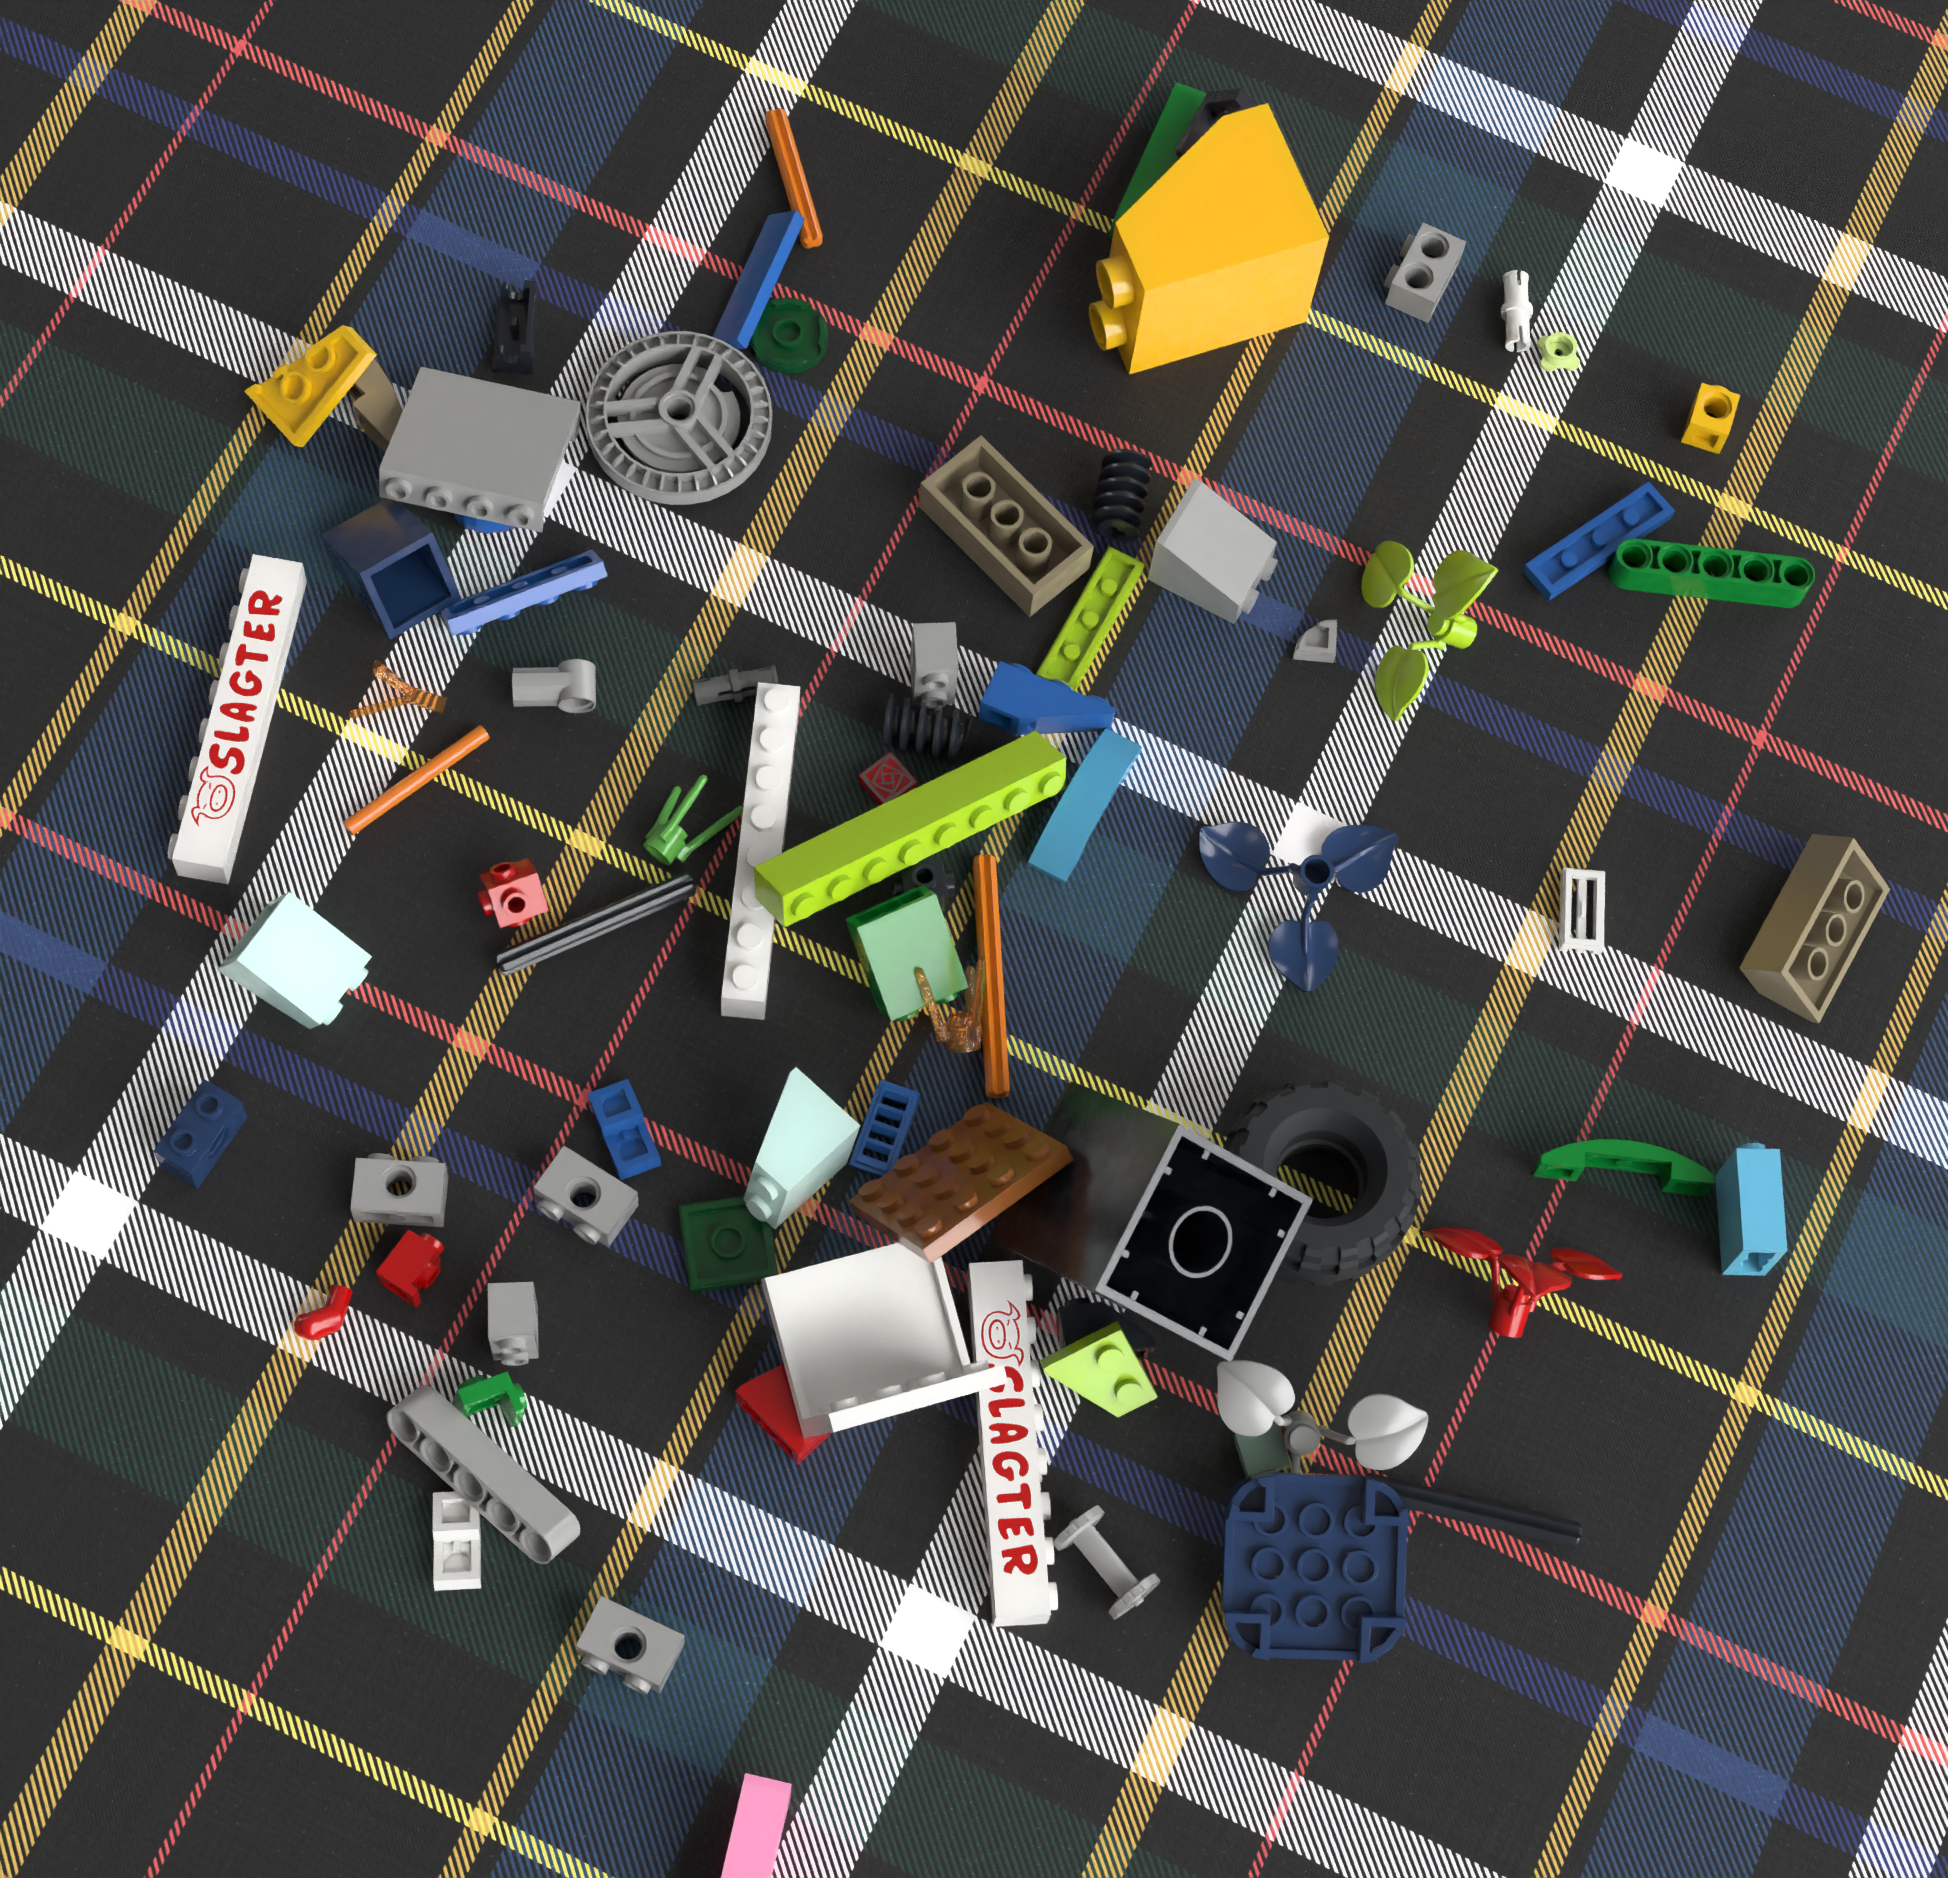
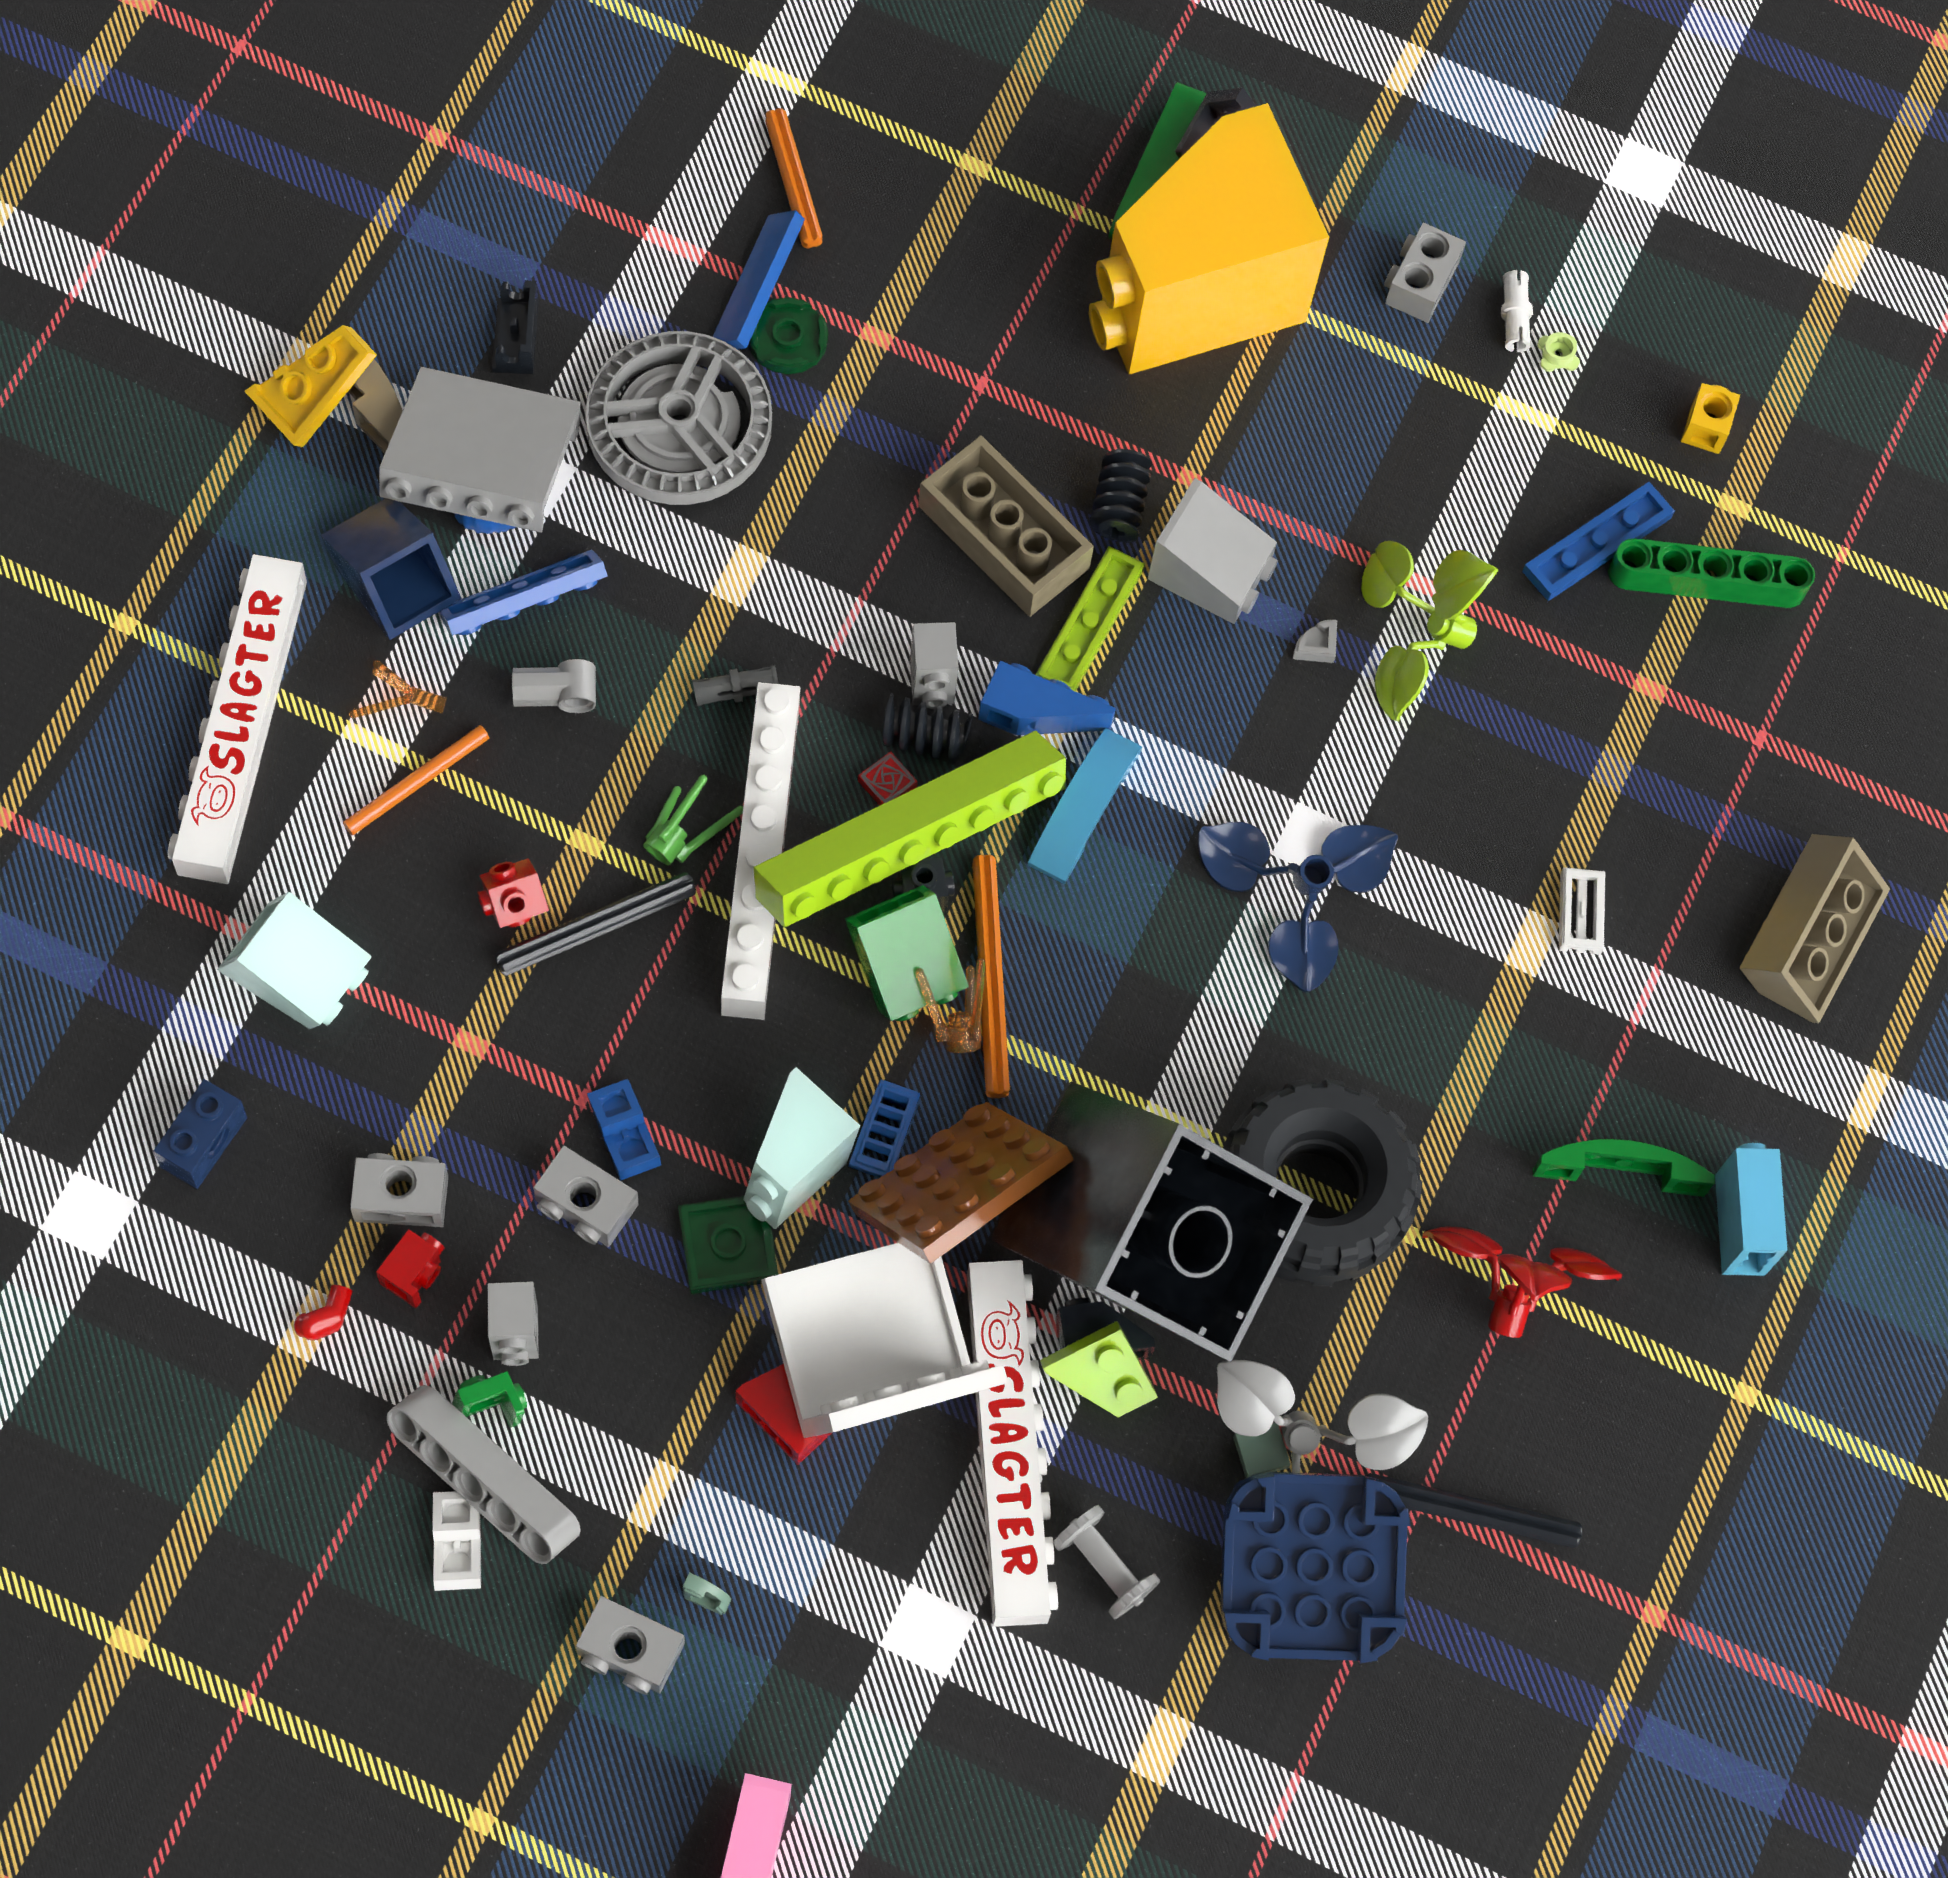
(705, 1594): none -> sand green tile

